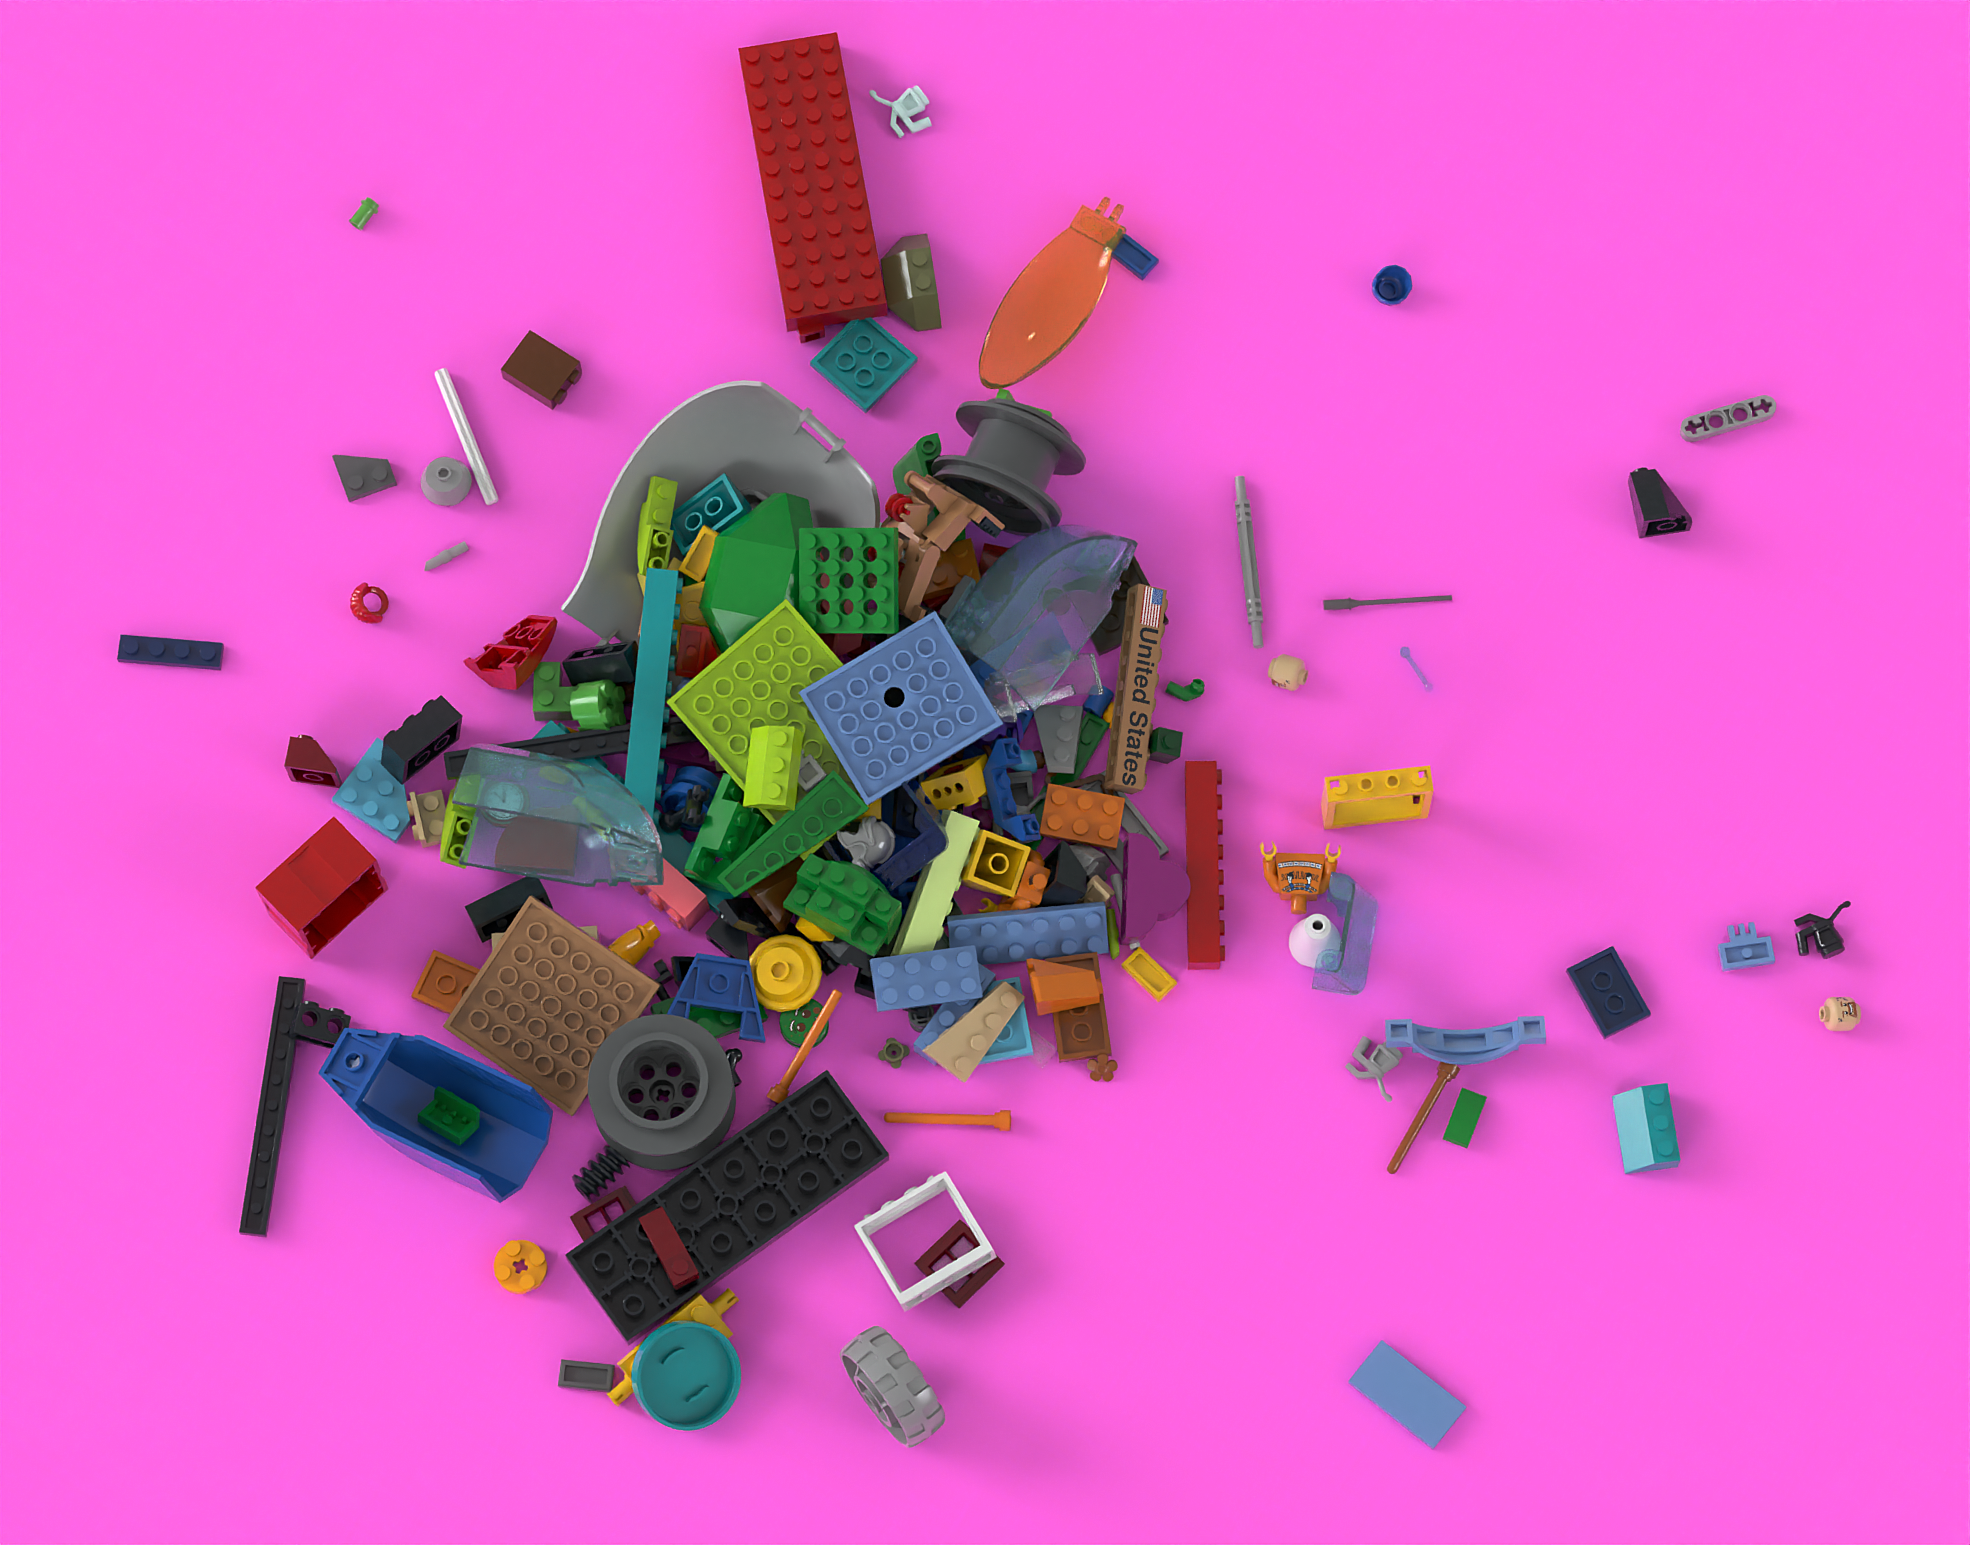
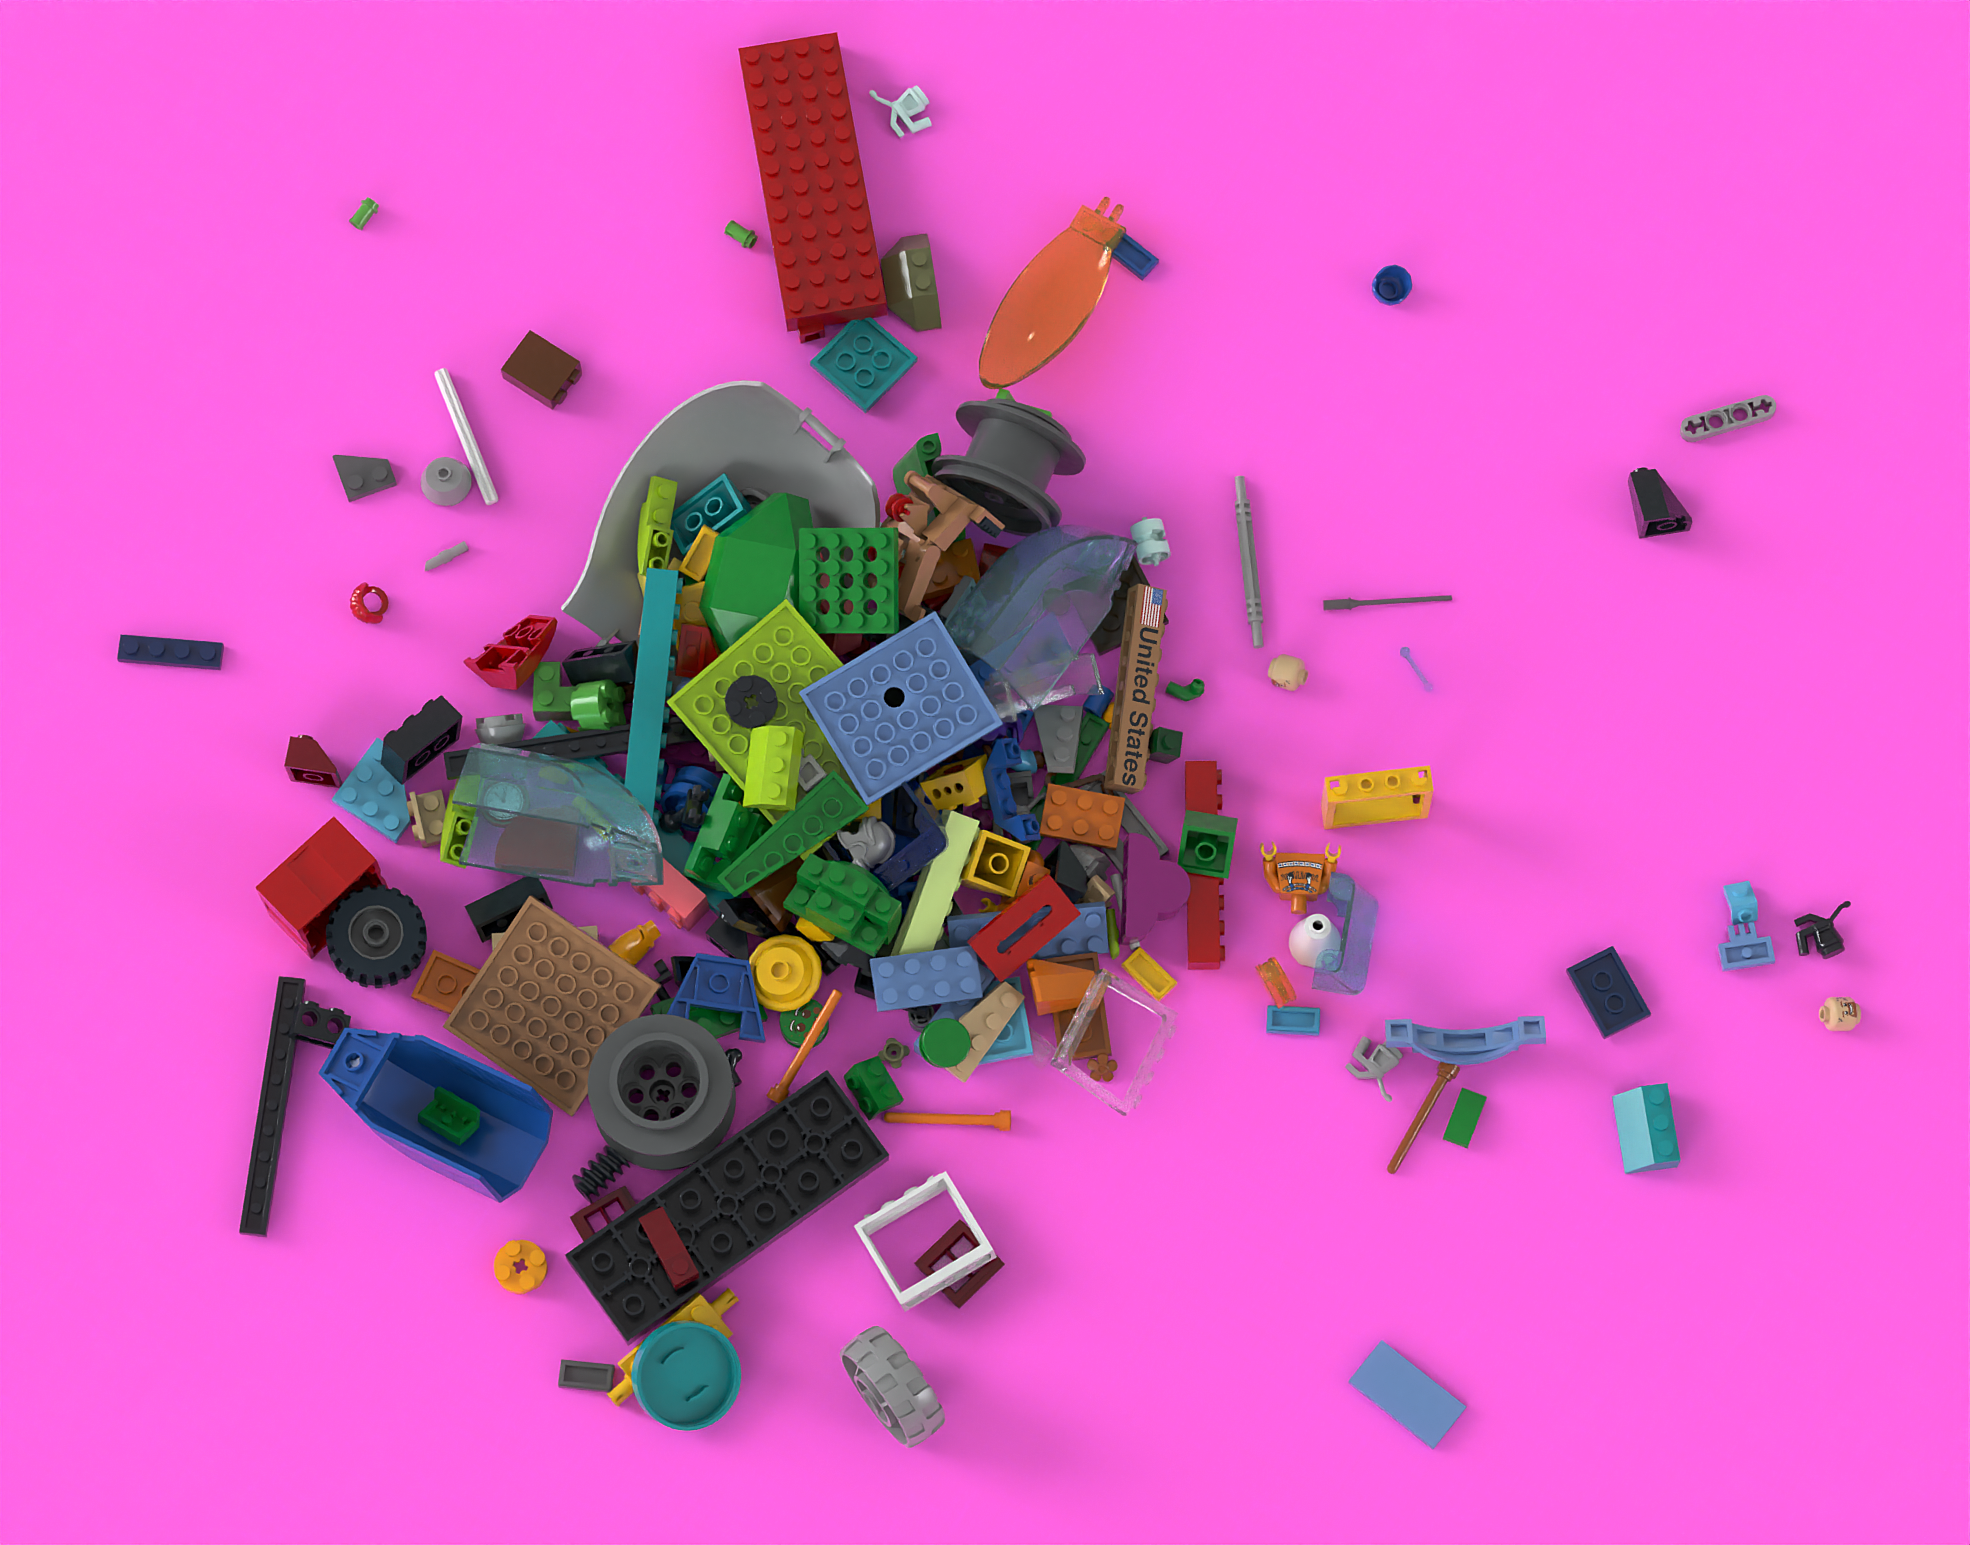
(376, 936): none -> black wheel
(500, 729): none -> light grey cone
(741, 234): none -> bright green pin
(746, 687): none -> black plate
(872, 1087): none -> green bracket
(944, 1043): none -> green head
(987, 939): none -> red piece
(1063, 1056): none -> clear windscreen
(1151, 545): none -> light aqua wheel
(1207, 844): none -> green slope
(1275, 982): none -> head
(1293, 1020): none -> dark azure tile
(1741, 902): none -> medium azure bracket

